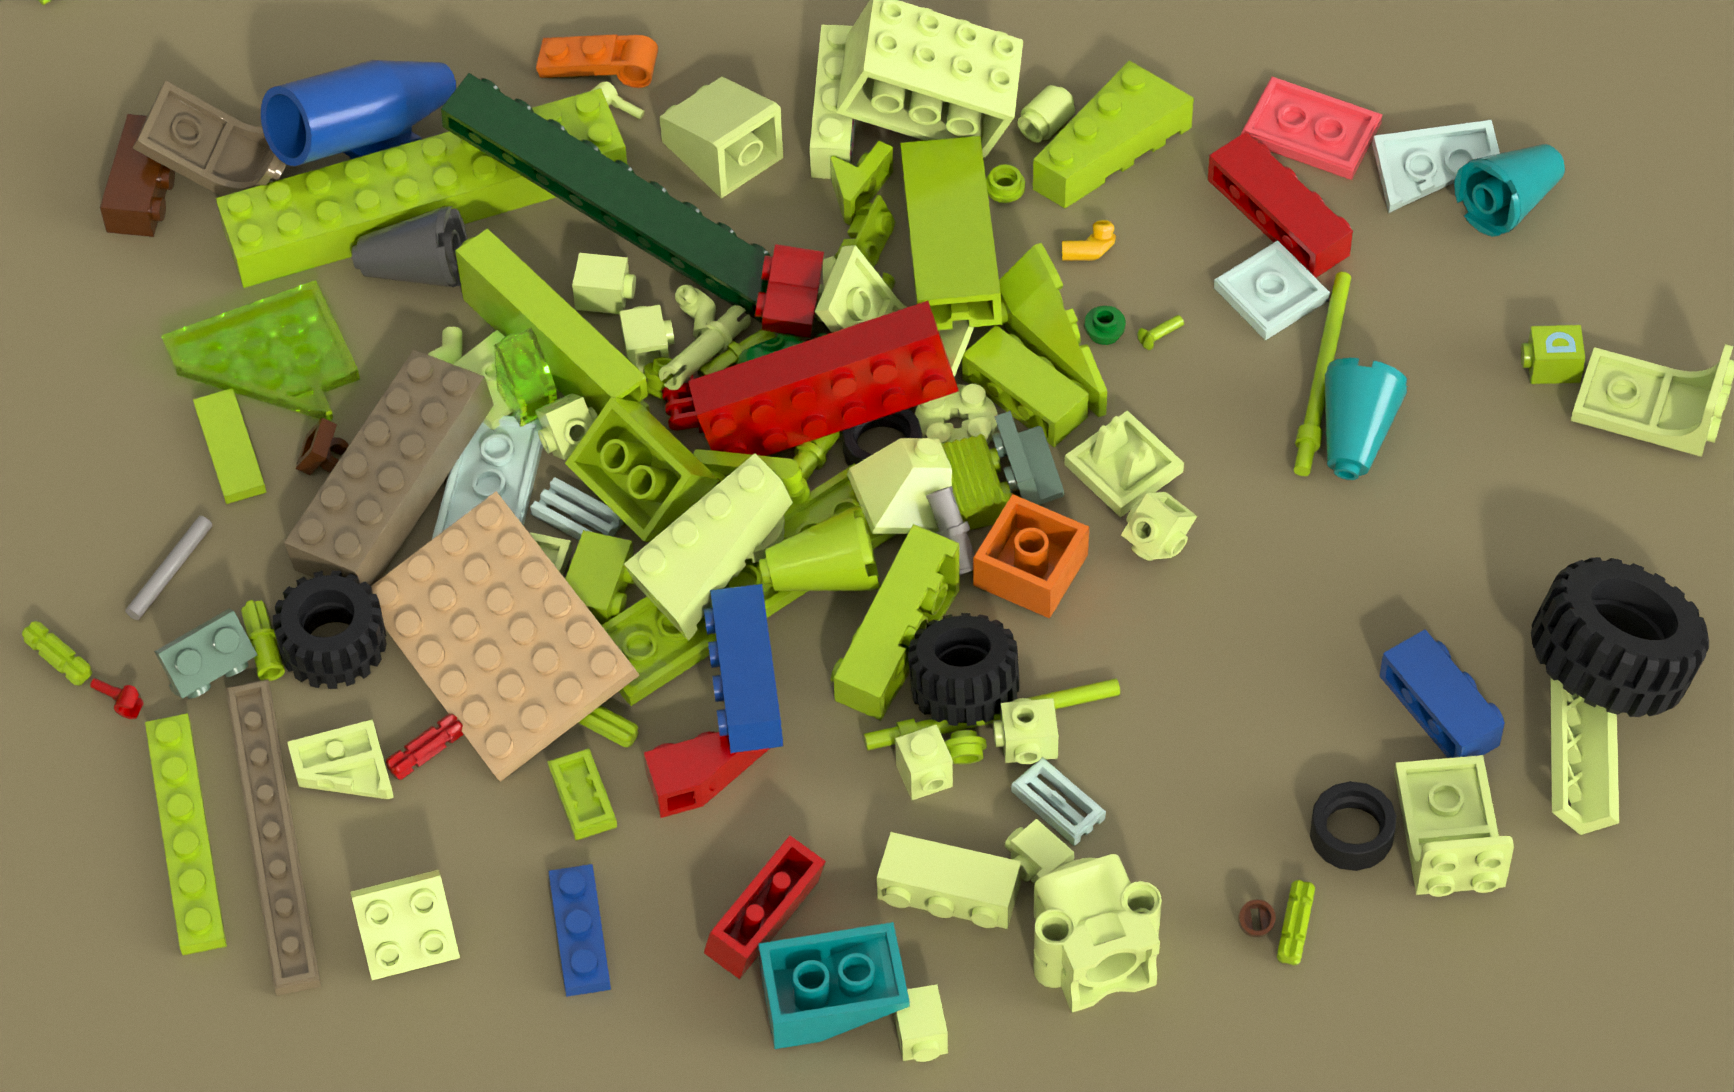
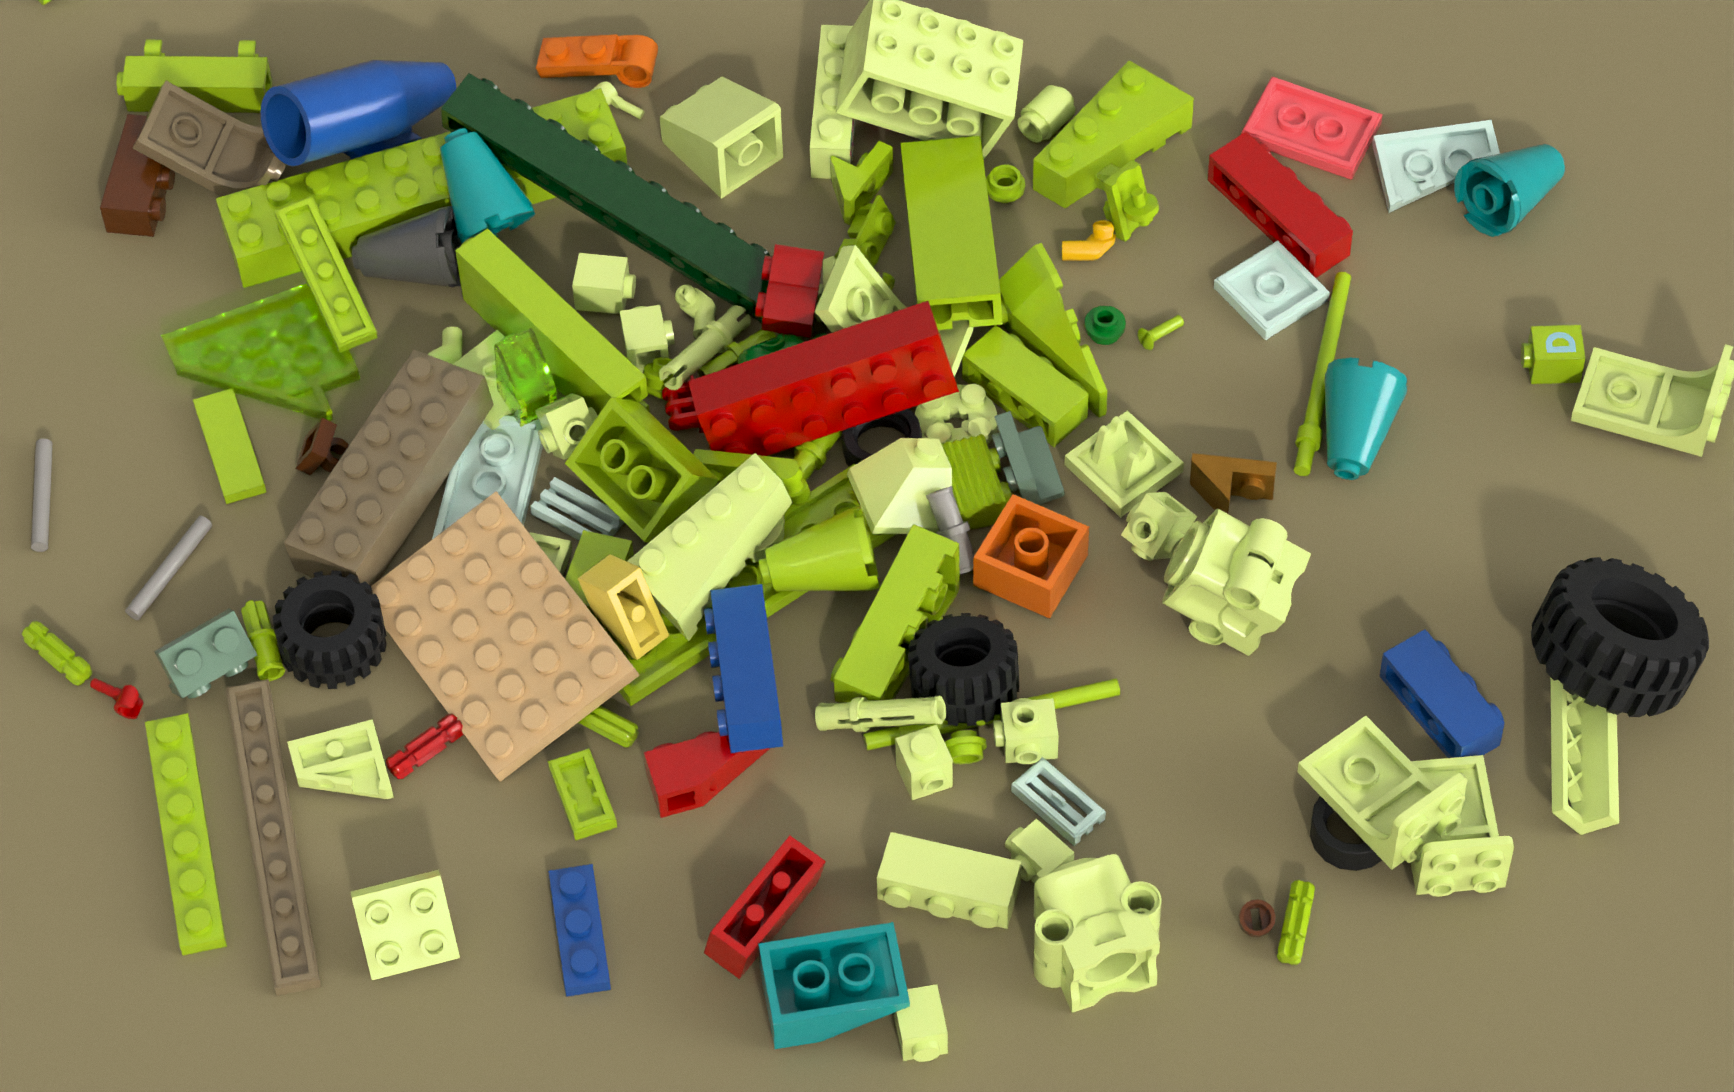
(41, 495): none -> light grey bar
(223, 82): none -> lime brick
(326, 274): none -> lime tile
(480, 187): none -> teal cone
(624, 604): none -> light yellow slope
(863, 714): none -> yellowish green pin
(1127, 198): none -> lime hips
(1222, 476): none -> pearl gold slope
(1233, 579): none -> yellowish green piece
(1383, 793): none -> yellowish green bracket

